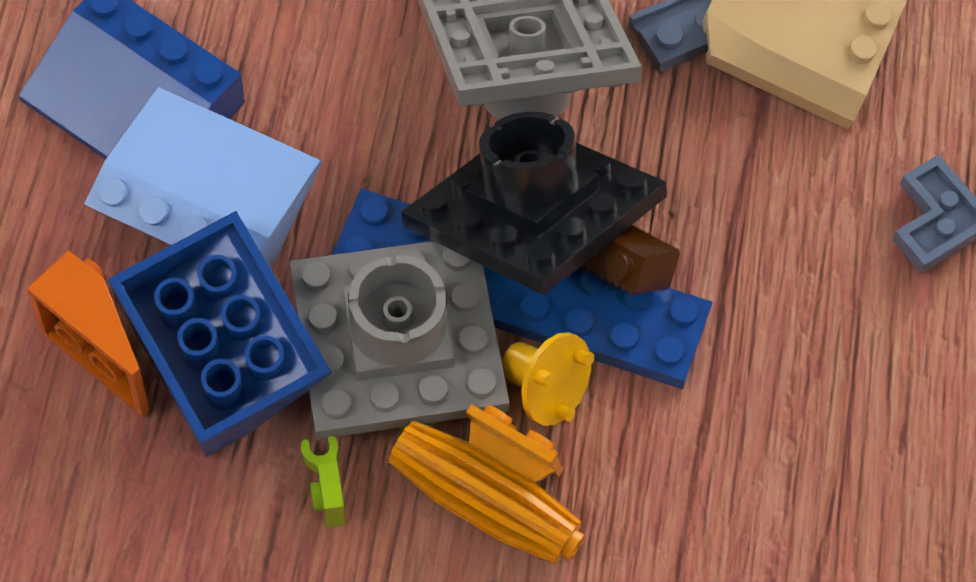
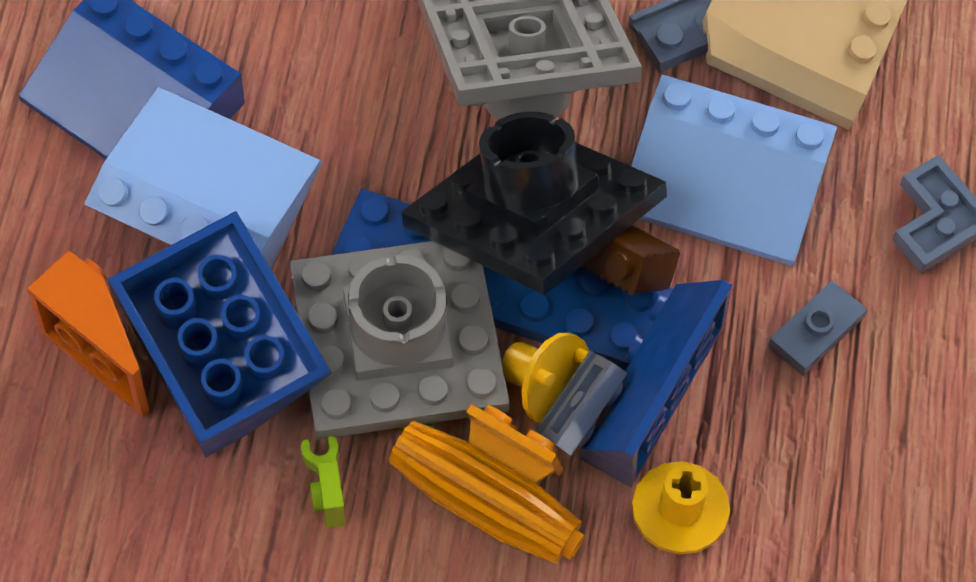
(588, 391): none -> sand blue plate
(657, 377): none -> blue slope
(680, 507): none -> yellow piece
(732, 168): none -> light blue slope
(817, 327): none -> sand blue plate

